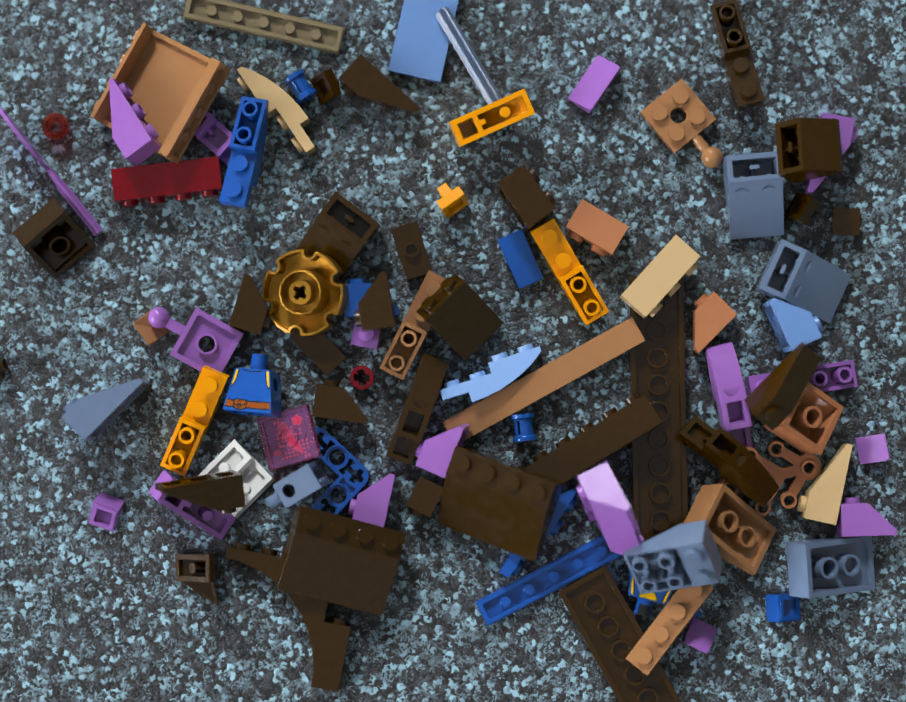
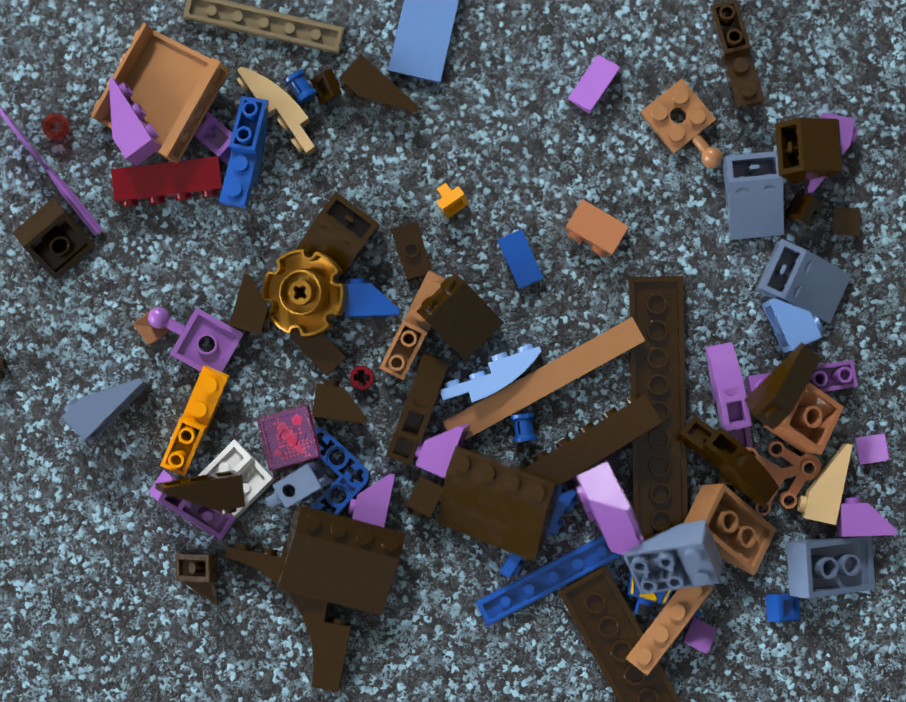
(106, 511): medium lavender slope -> none
(254, 390): blue torso -> none
(365, 339): medium lavender plate -> none
(376, 307): dark brown slope -> none
(467, 55): sand blue axle -> none
(491, 117): light orange slope -> none
(526, 198): dark brown brick -> none
(569, 271): light orange slope -> none
(661, 277): tan brick -> none
(709, 319): nougat slope -> none

